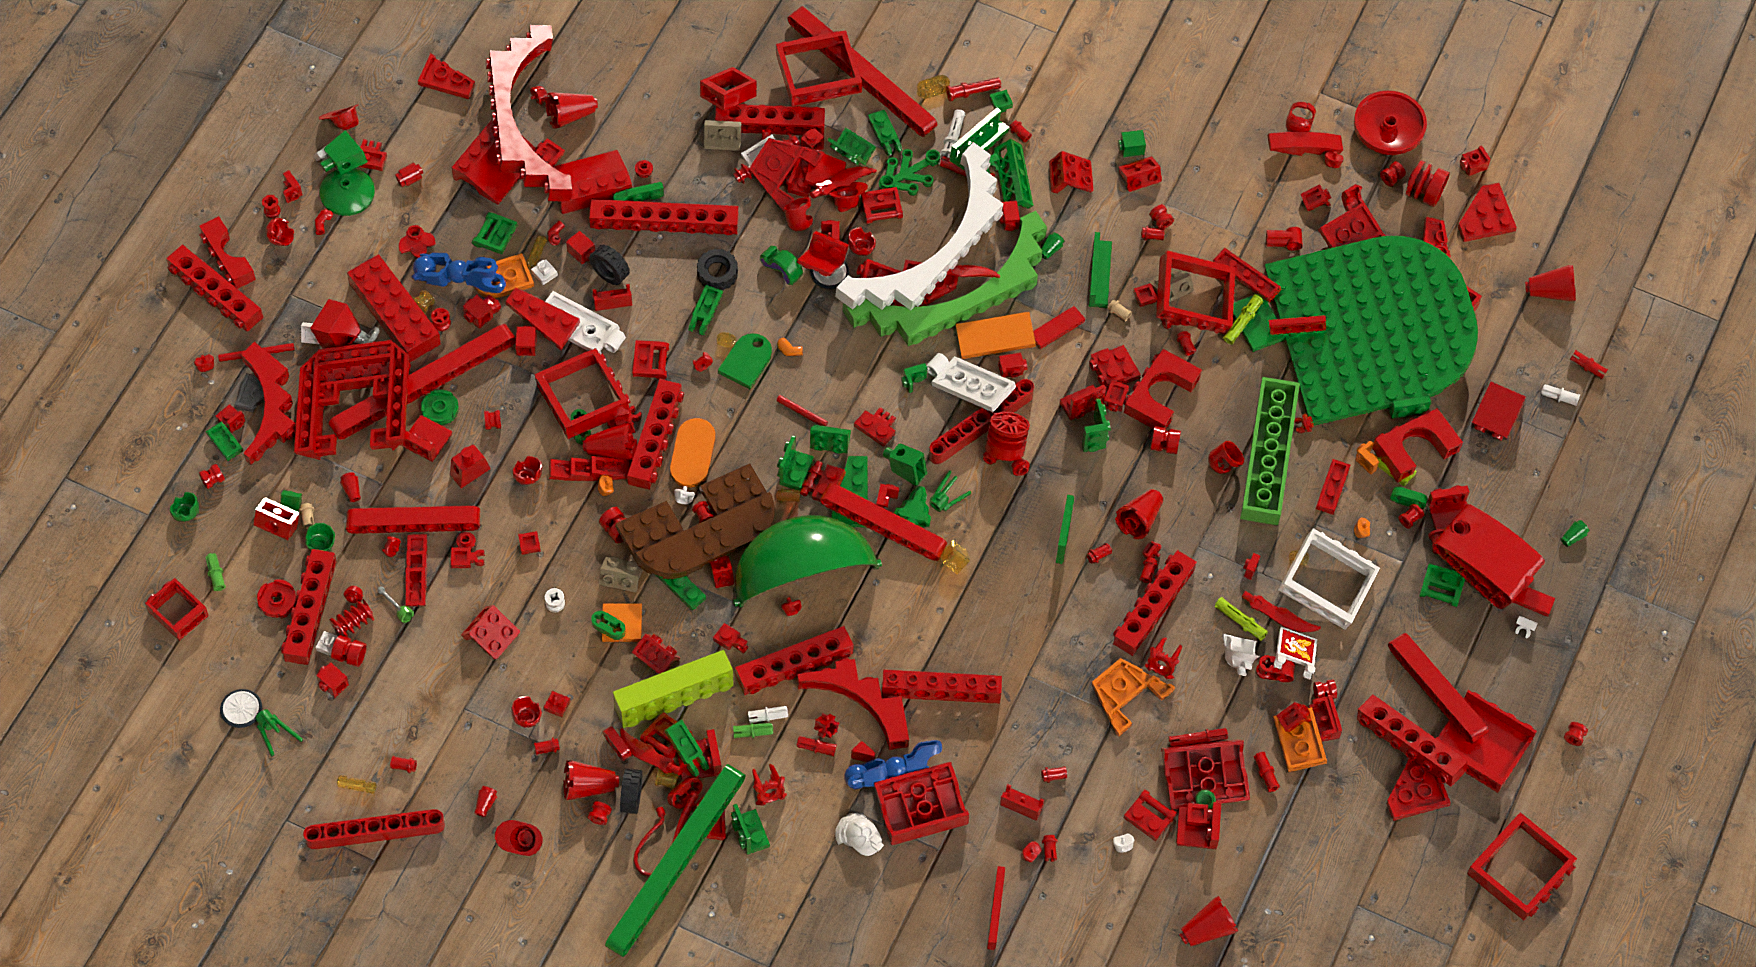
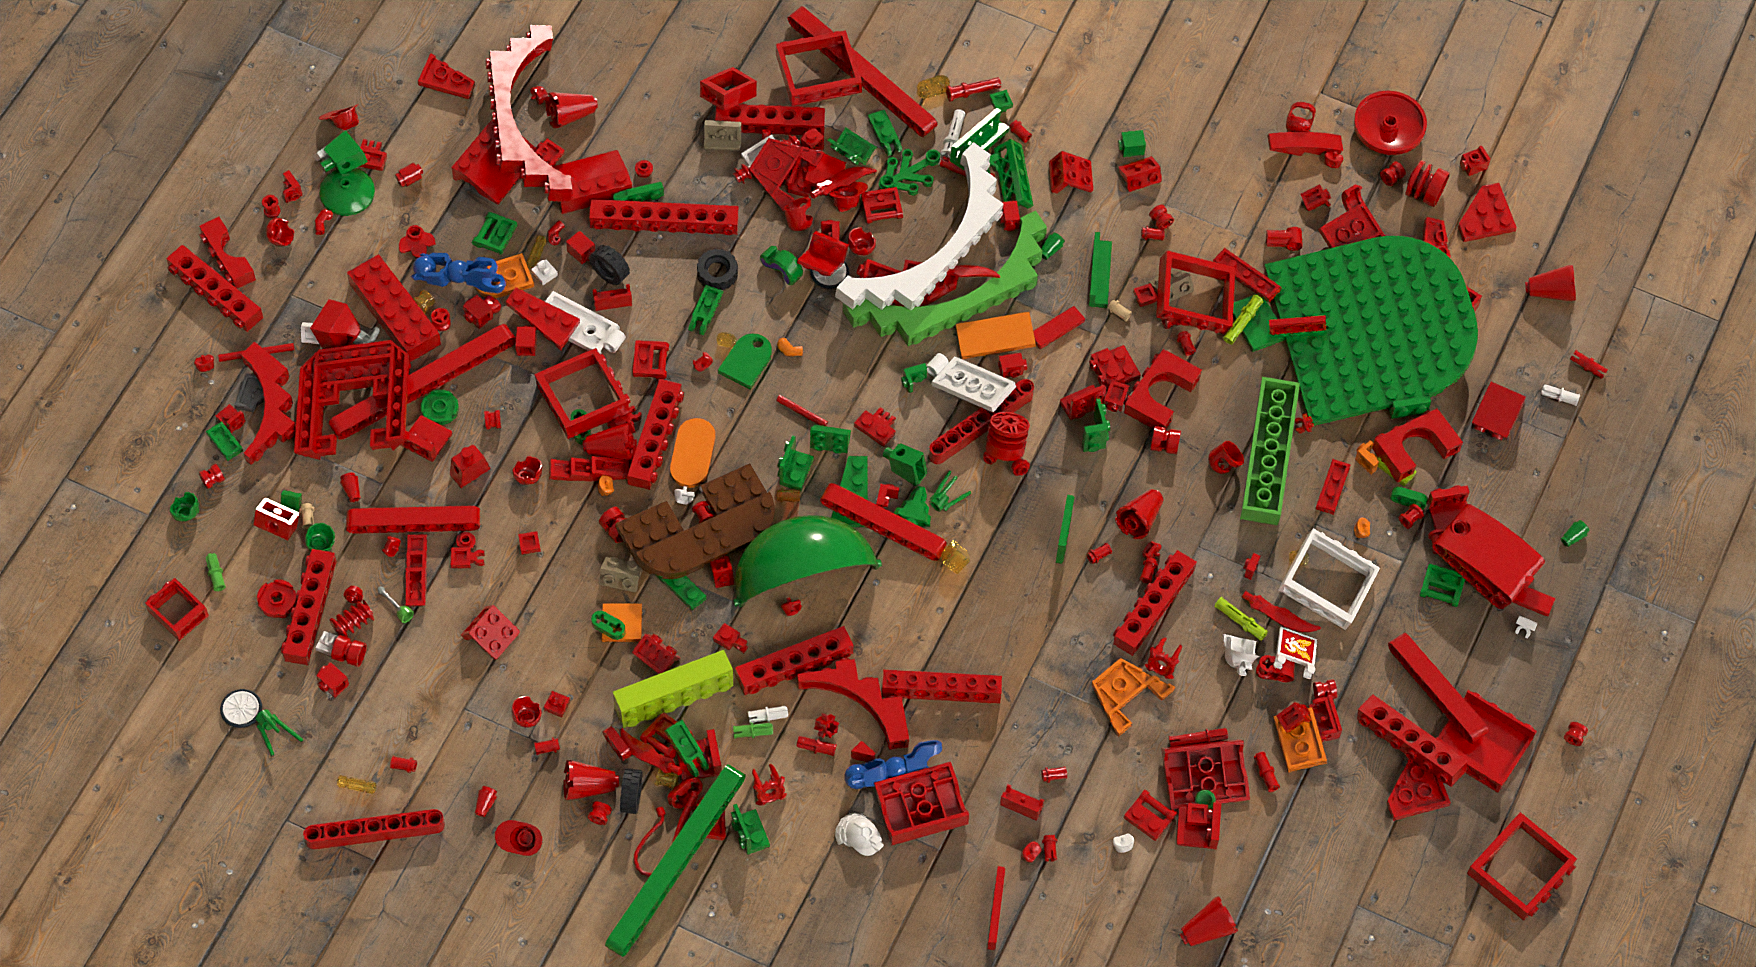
(556, 604): white wheel -> none
(829, 475): red plate -> none

